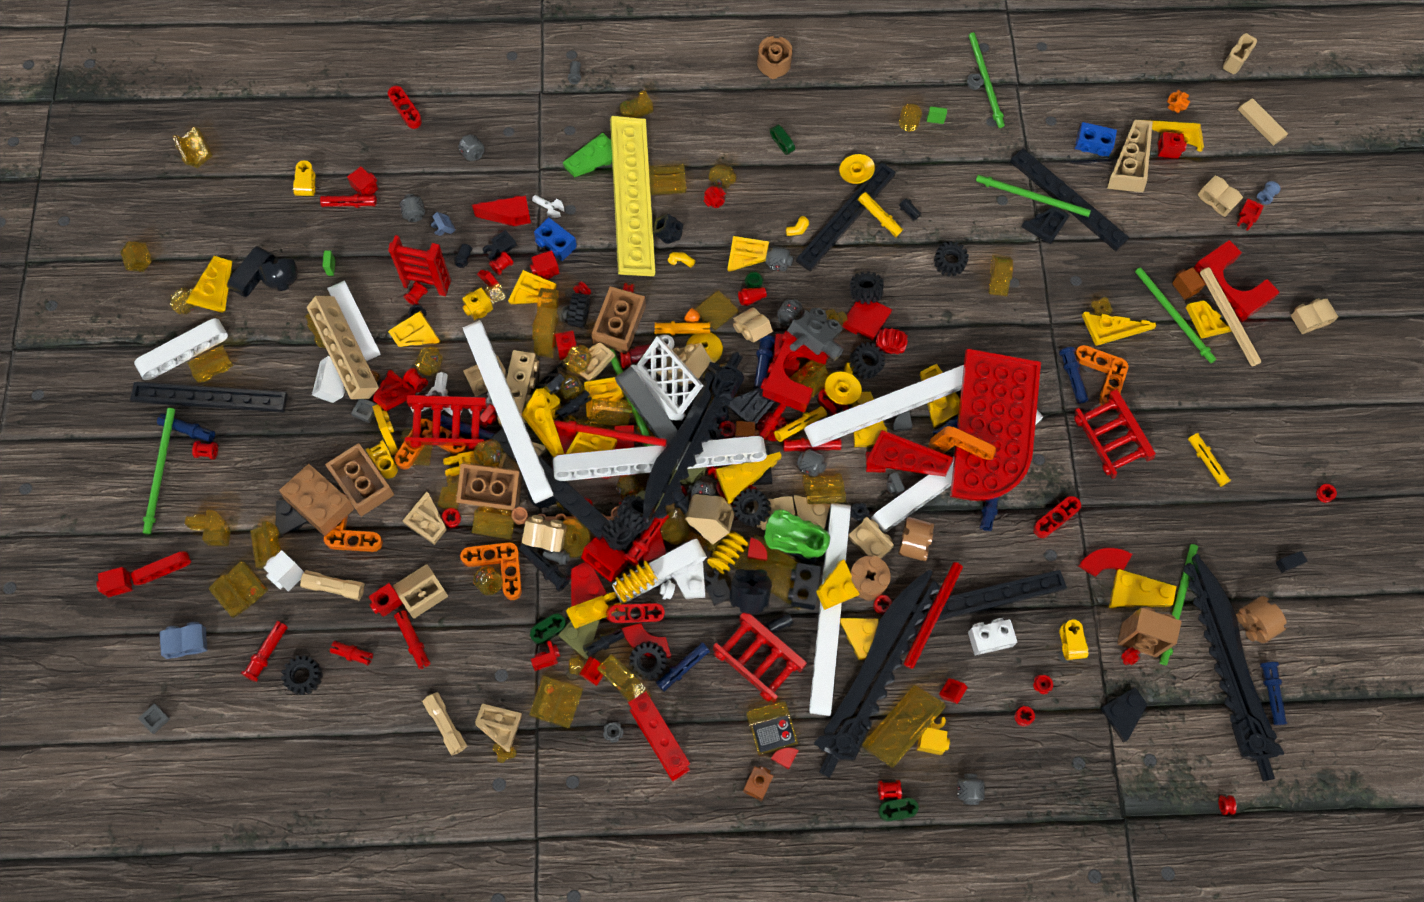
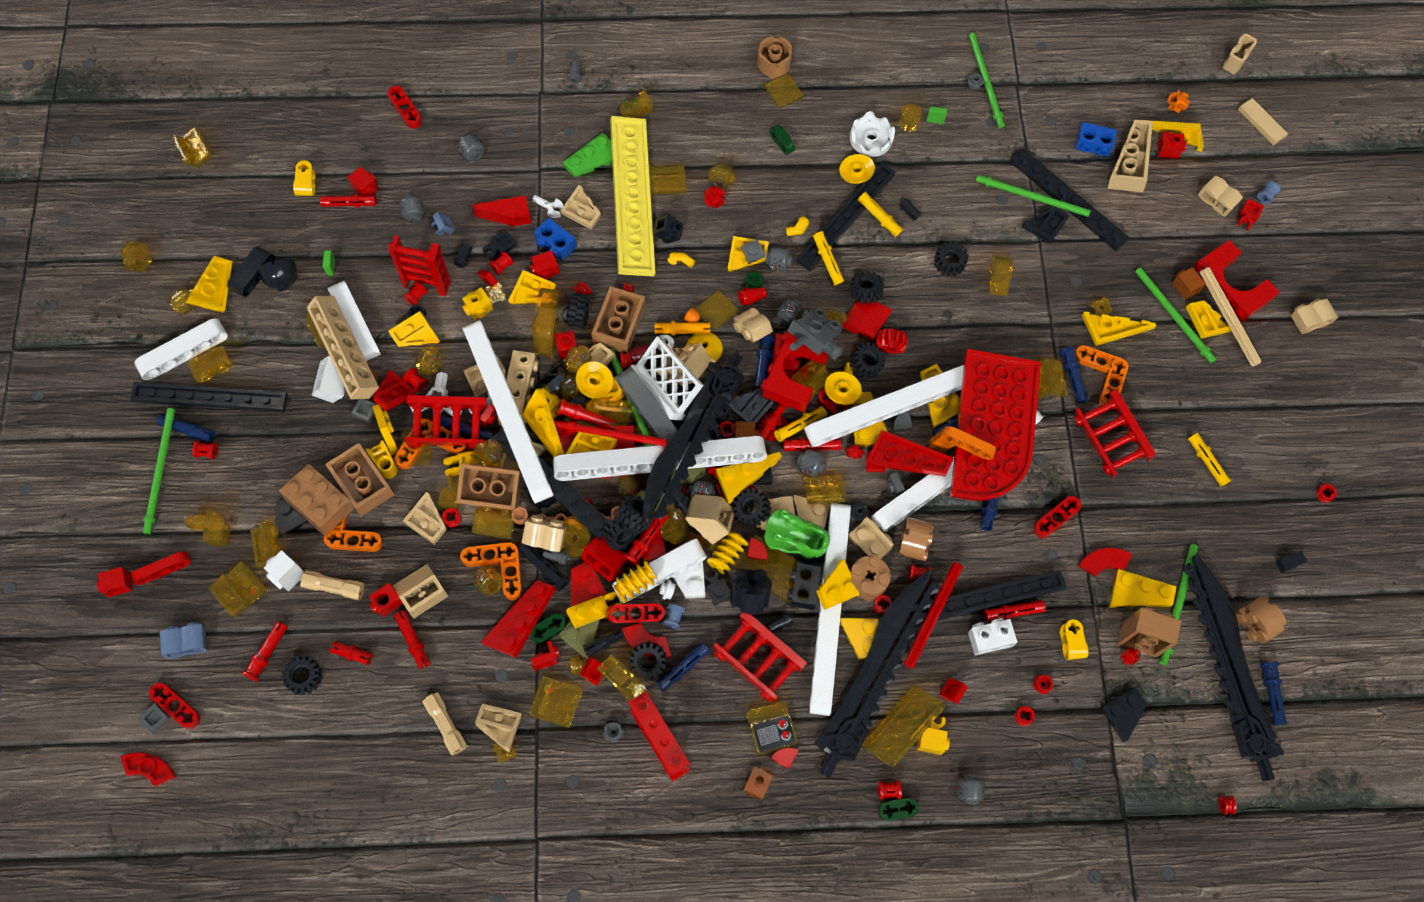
(148, 765): none -> red tile
(176, 715): none -> red beam
(520, 620): none -> red wing
(577, 412): none -> red pin
(581, 209): none -> tan wing
(598, 373): none -> yellow dish
(674, 616): none -> sand blue bush
(753, 251): none -> dark grey plate
(783, 91): none -> clear yellow piece
(828, 258): none -> yellow pin
(854, 452): none -> red plate
(871, 126): none -> white plate
(915, 572): none -> red bush
(1007, 612): none -> red pin
(1051, 379): none -> clear yellow bracket

